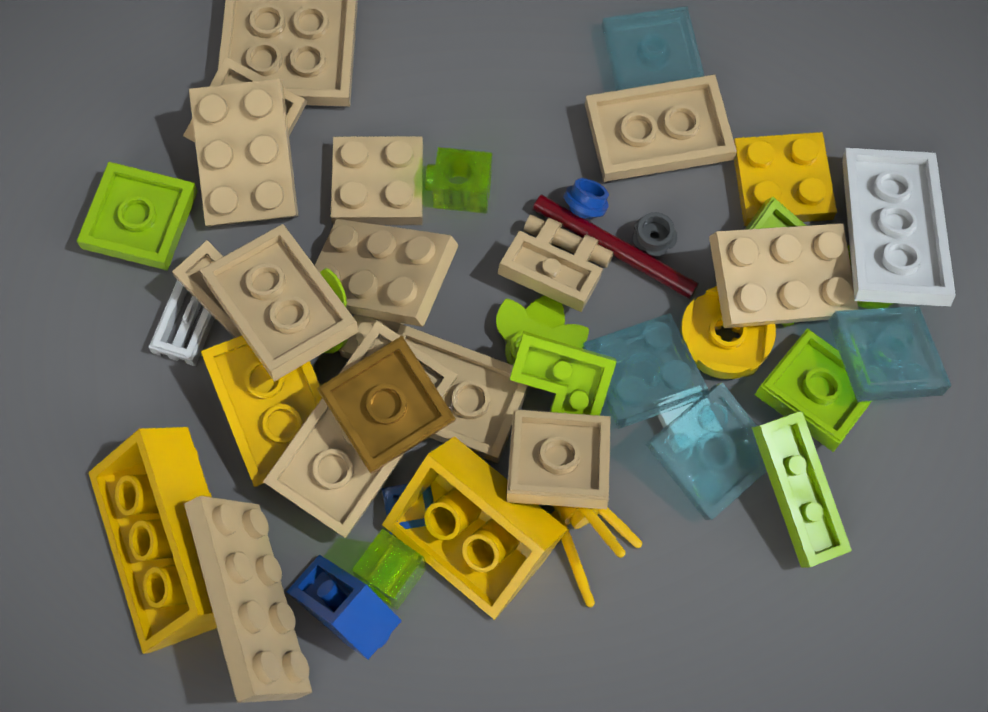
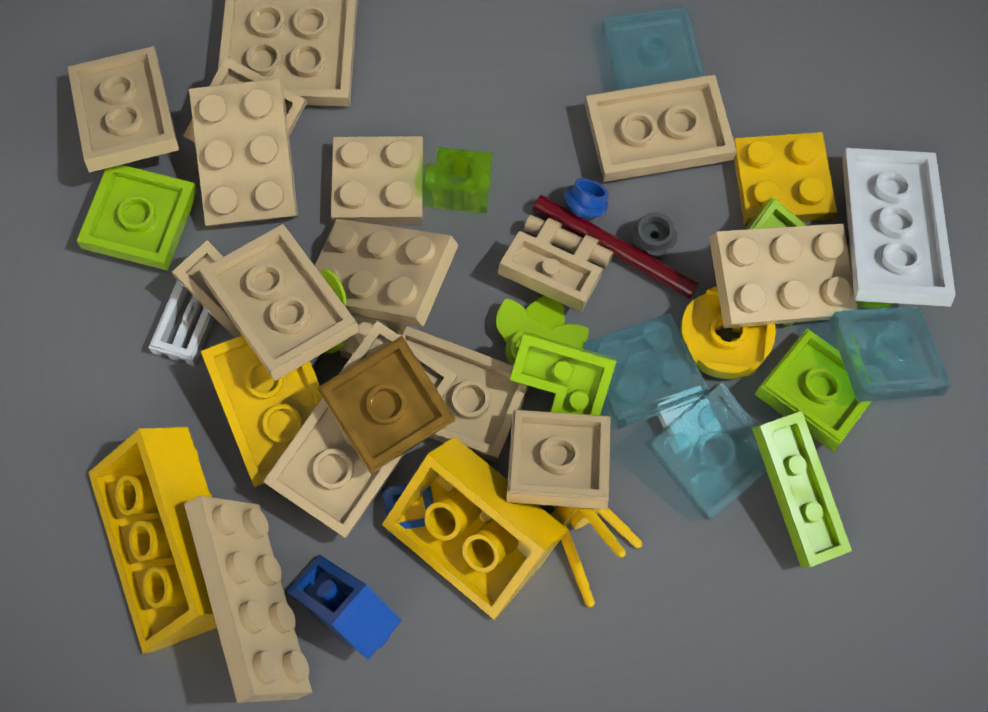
(122, 109): none -> tan plate
(390, 568): clear neon green brick -> none

